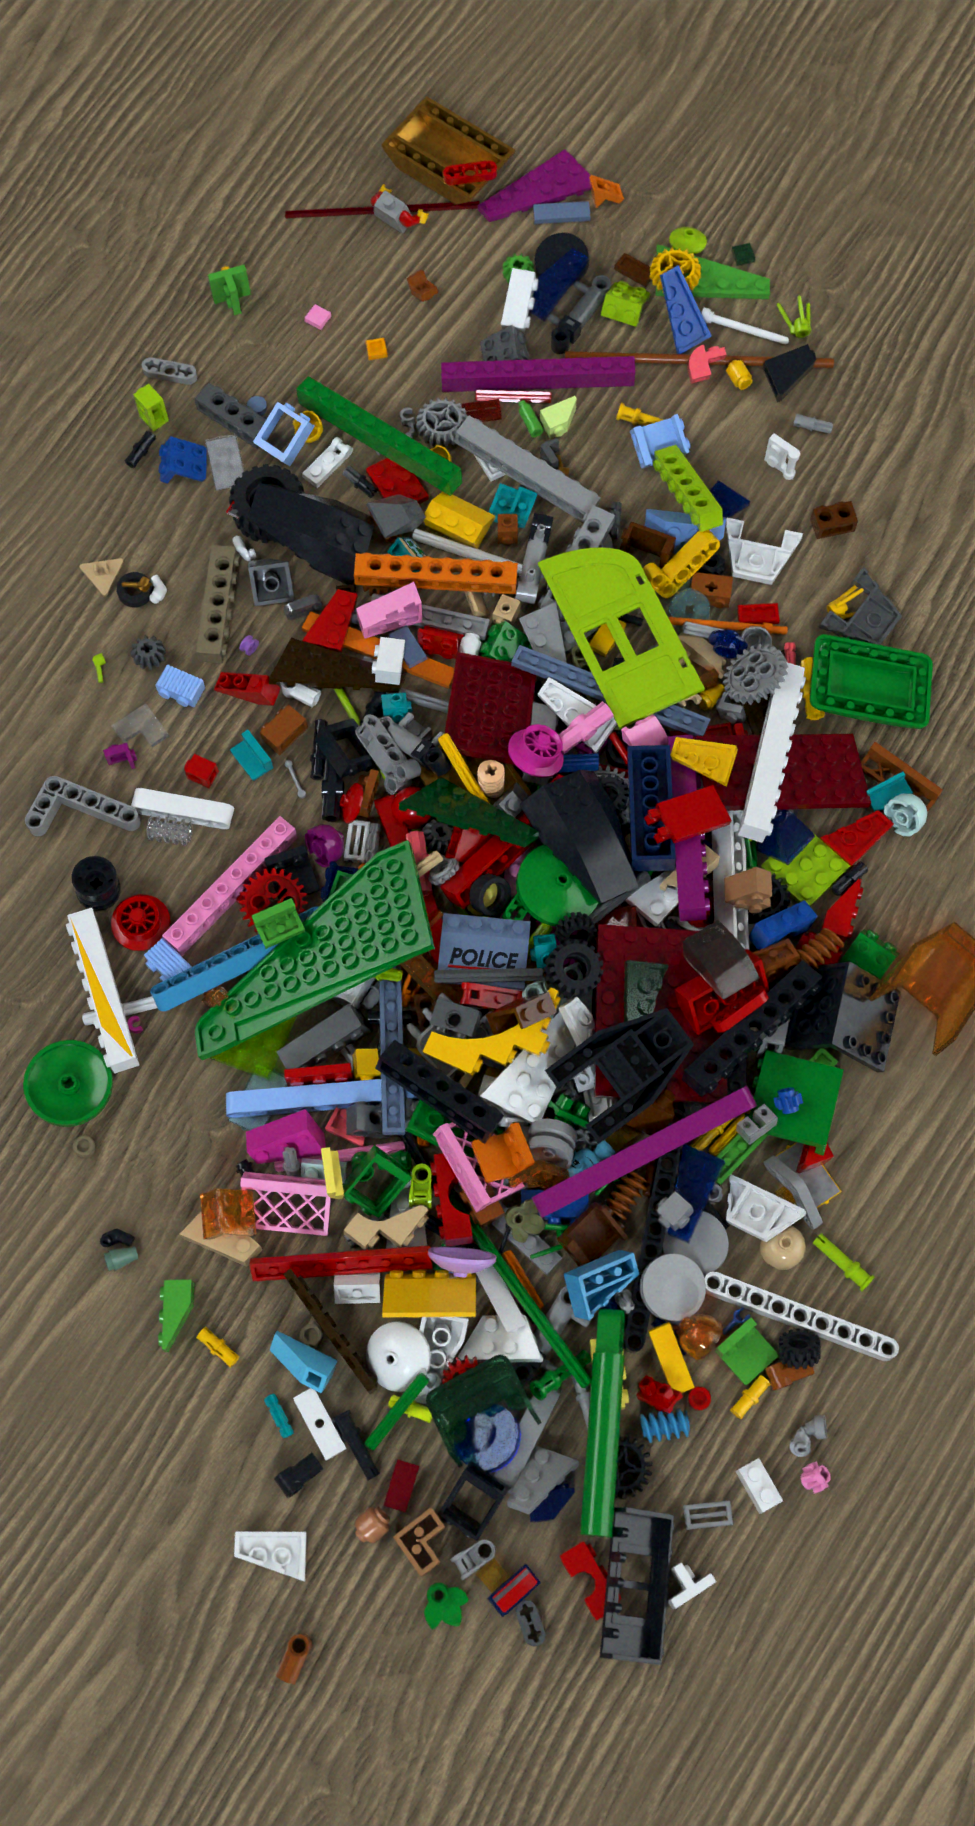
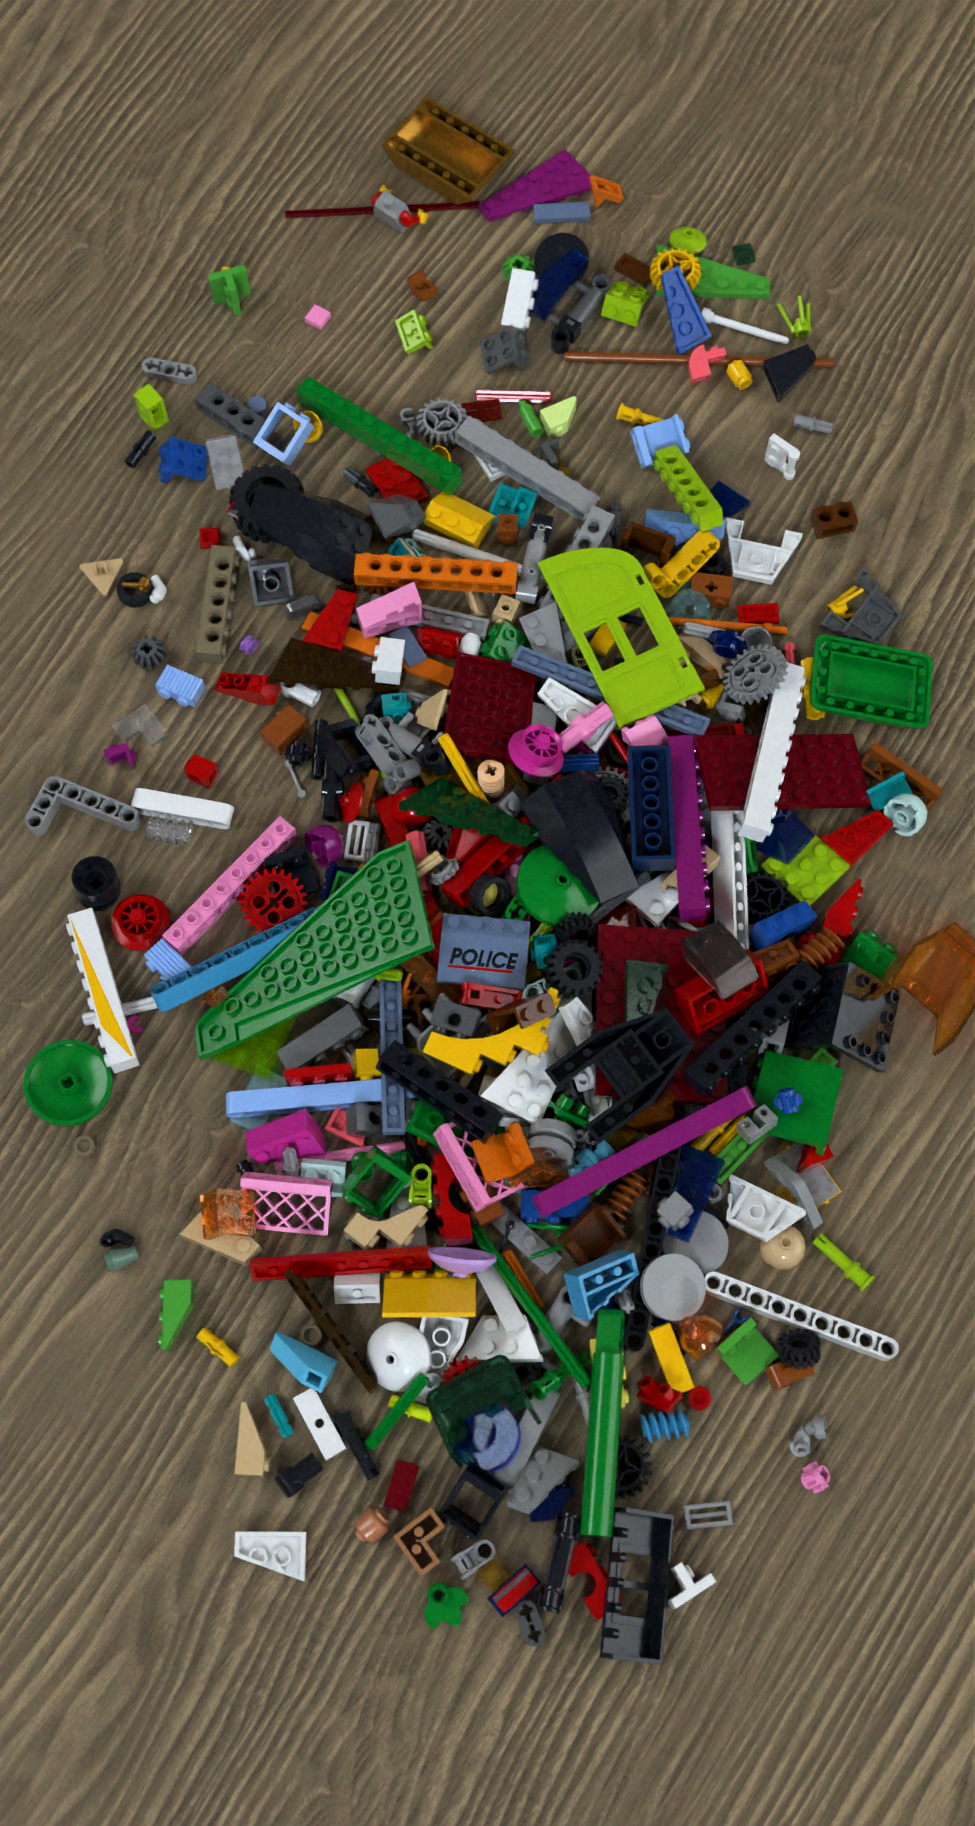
(99, 661): lime hand -> none
(209, 537): none -> red tile
(251, 1452): none -> tan slope
(252, 756): teal panel -> none
(278, 923): bright green bracket -> none
(293, 1660): dark orange piece -> none
(297, 753): none -> black gear
(327, 462): white plate -> none
(332, 1173): light yellow slope -> none
(376, 348): light orange tile -> none
(414, 331): none -> lime bracket
(434, 711): none -> tan slope
(474, 166): red beam -> none
(488, 975): dark grey axle -> none
(527, 1222): olive plate -> none
(538, 374): magenta brick -> none
(566, 1535): none -> black piece
(689, 815): red tile -> none
(705, 757): yellow wing -> none
(739, 1009): red beam -> none
(749, 889): medium nougat brick -> none
(750, 1397): yellow pin -> none
(759, 1486): white brick -> none
(849, 878): black axle -> none

